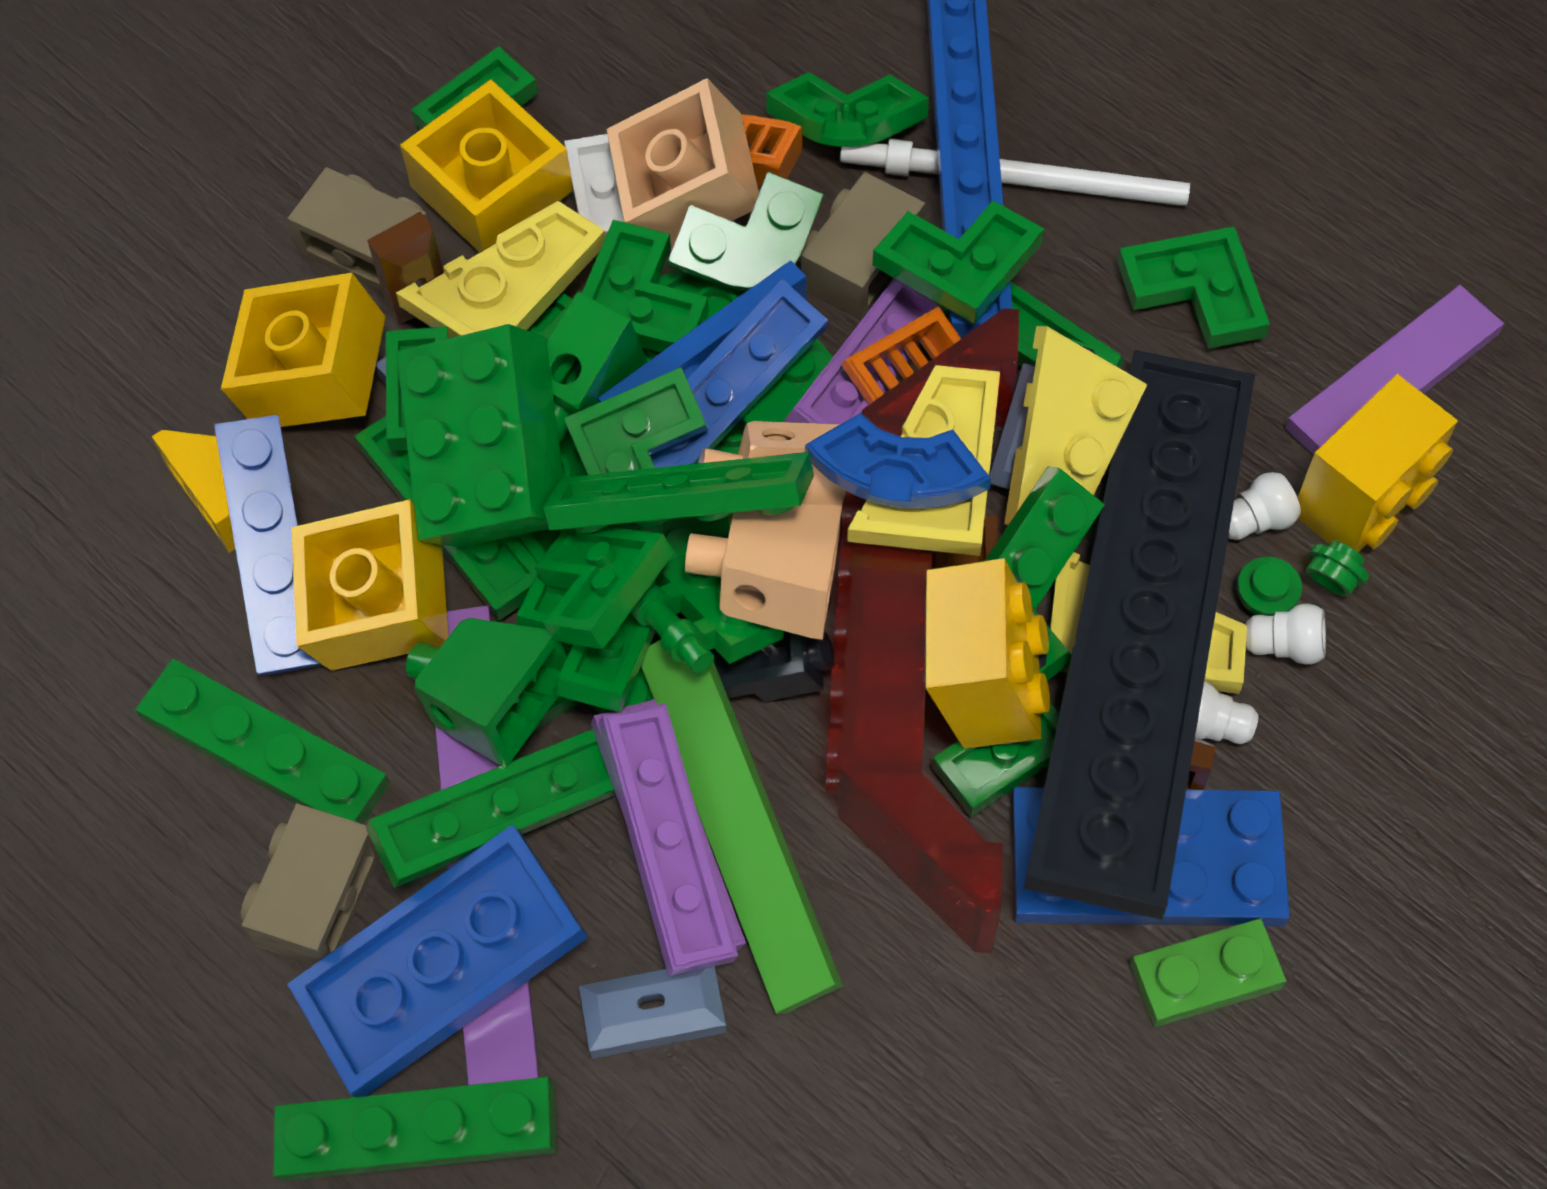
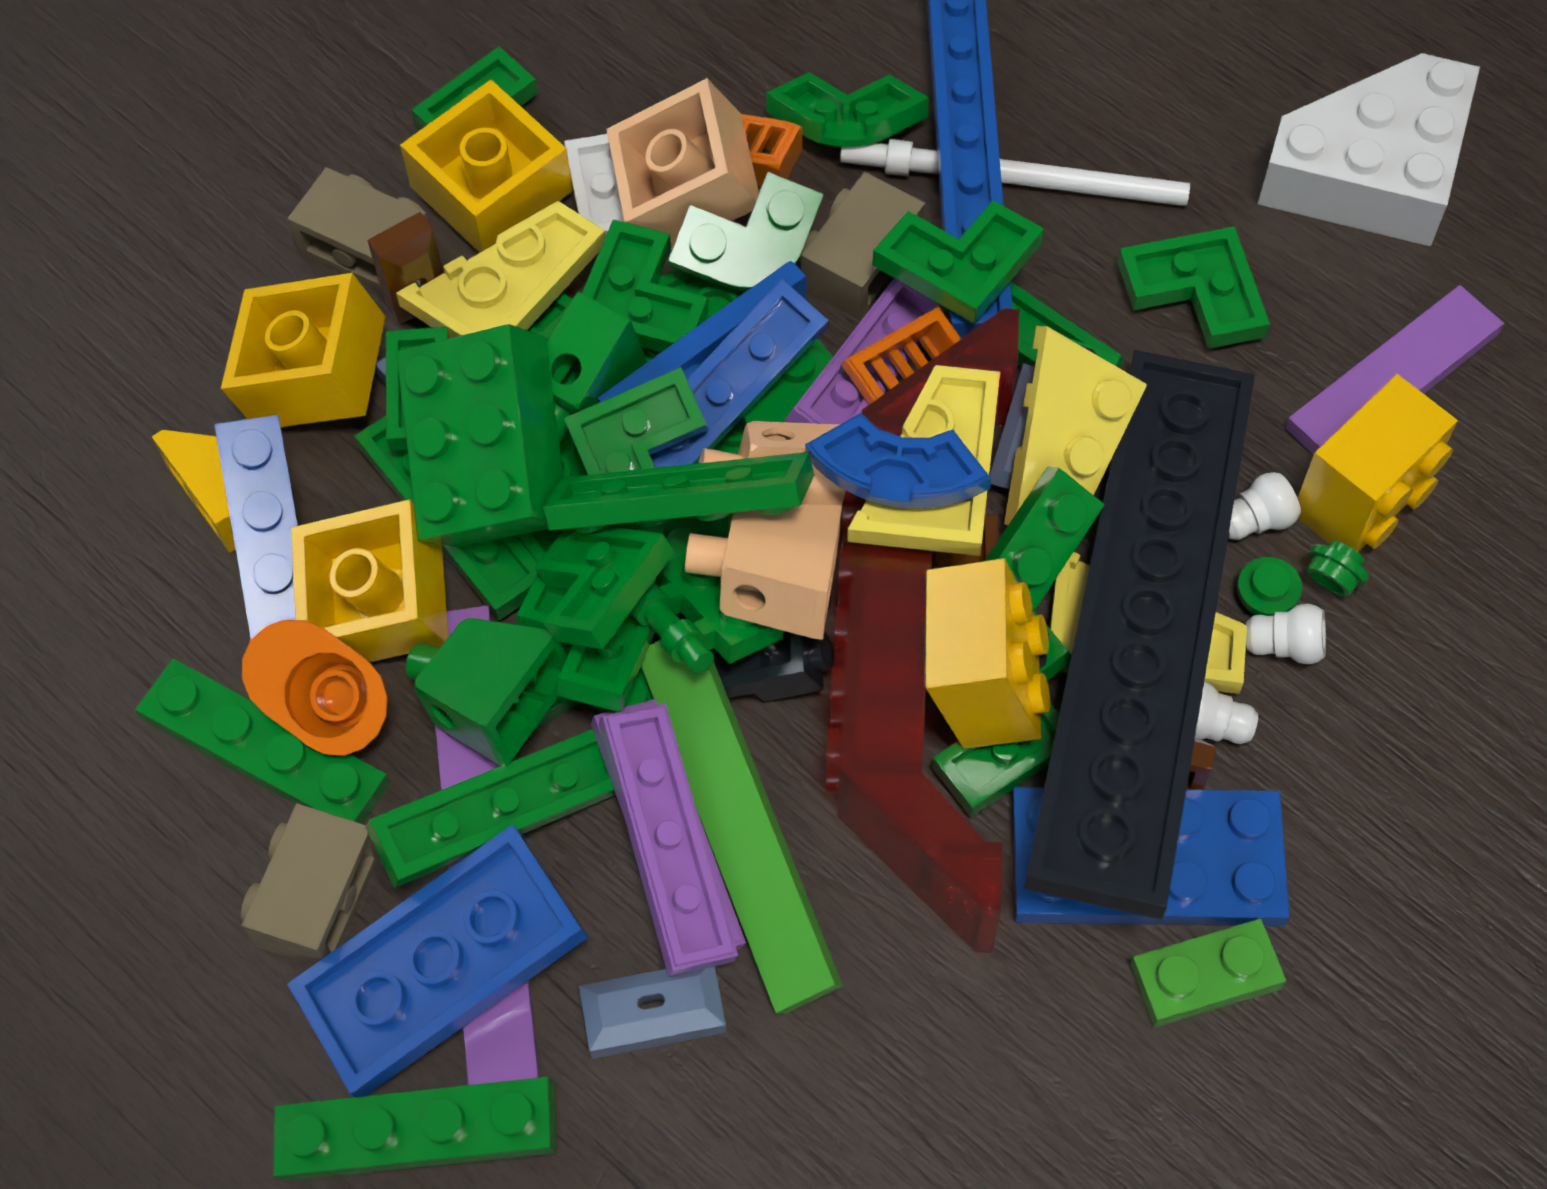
(315, 686): none -> orange piece
(1376, 150): none -> white brick

